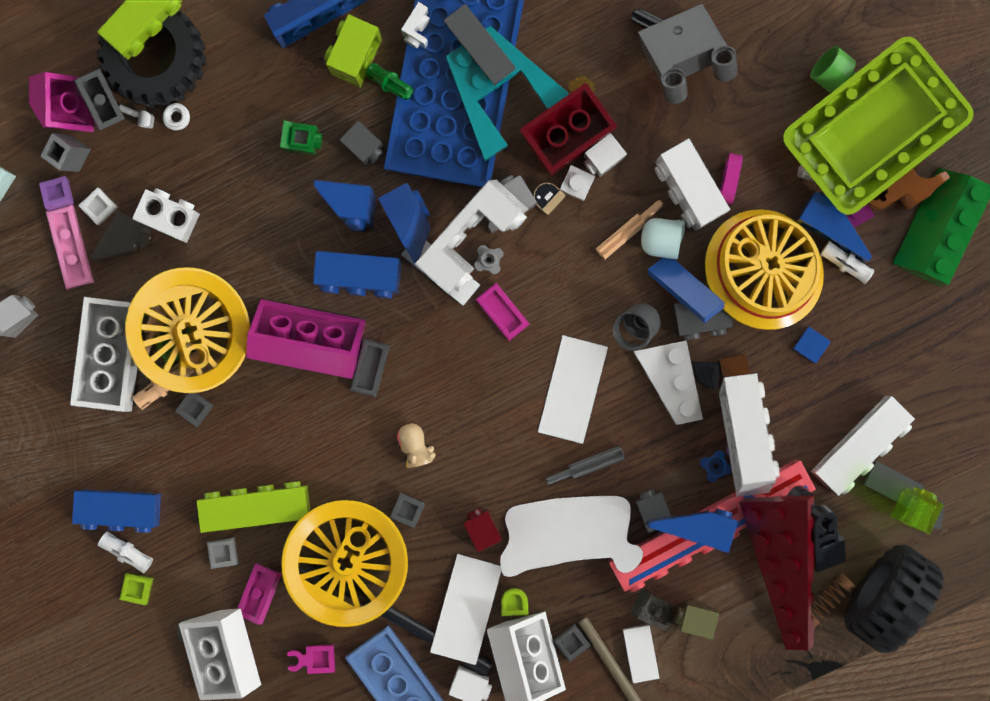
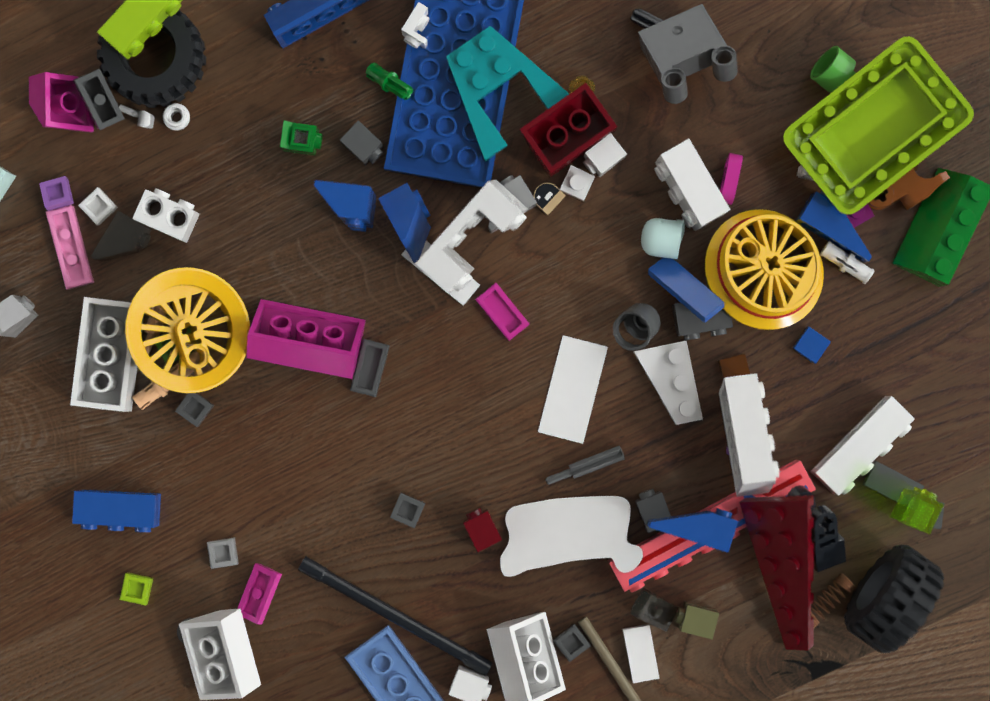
(65, 152): dark grey brick -> none
(125, 552): white pin -> none
(253, 508): lime brick -> none
(317, 658): dark pink plate -> none
(322, 604): yellow piece -> none
(353, 50): lime brick -> none
(357, 274): blue brick -> none
(412, 443): tan animal -> none
(466, 609): white sticker -> none
(479, 44): dark grey tile -> none
(484, 253): light grey plate -> none
(514, 602): lime tile -> none
(627, 231): light nougat axle -> none
(707, 373): black tile -> none
(723, 467): blue plate -> none

